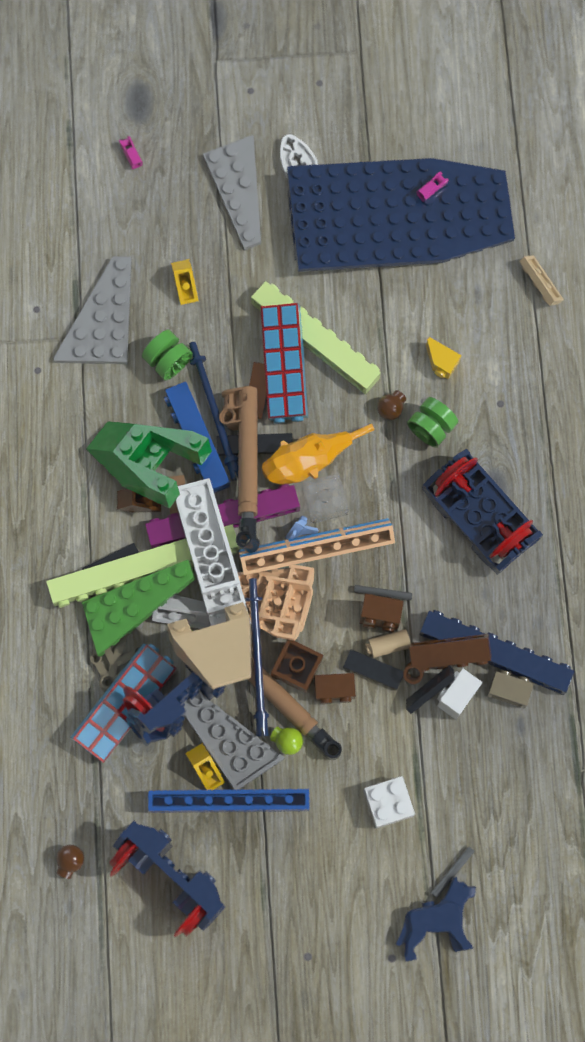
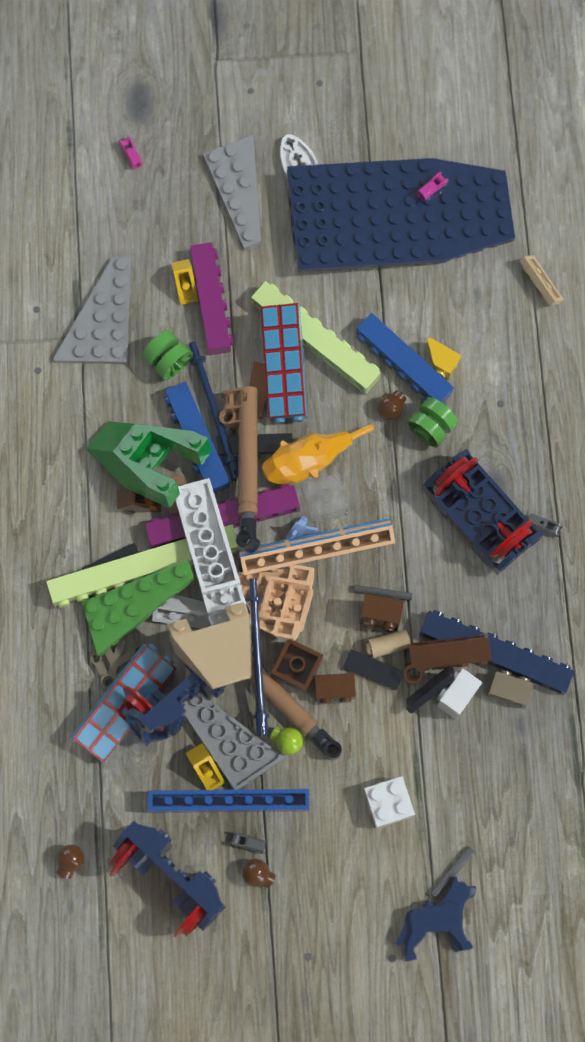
(211, 299): none -> magenta brick
(251, 843): none -> dark grey bar
(257, 874): none -> reddish brown piece
(403, 359): none -> blue brick
(541, 523): none -> dark grey bar

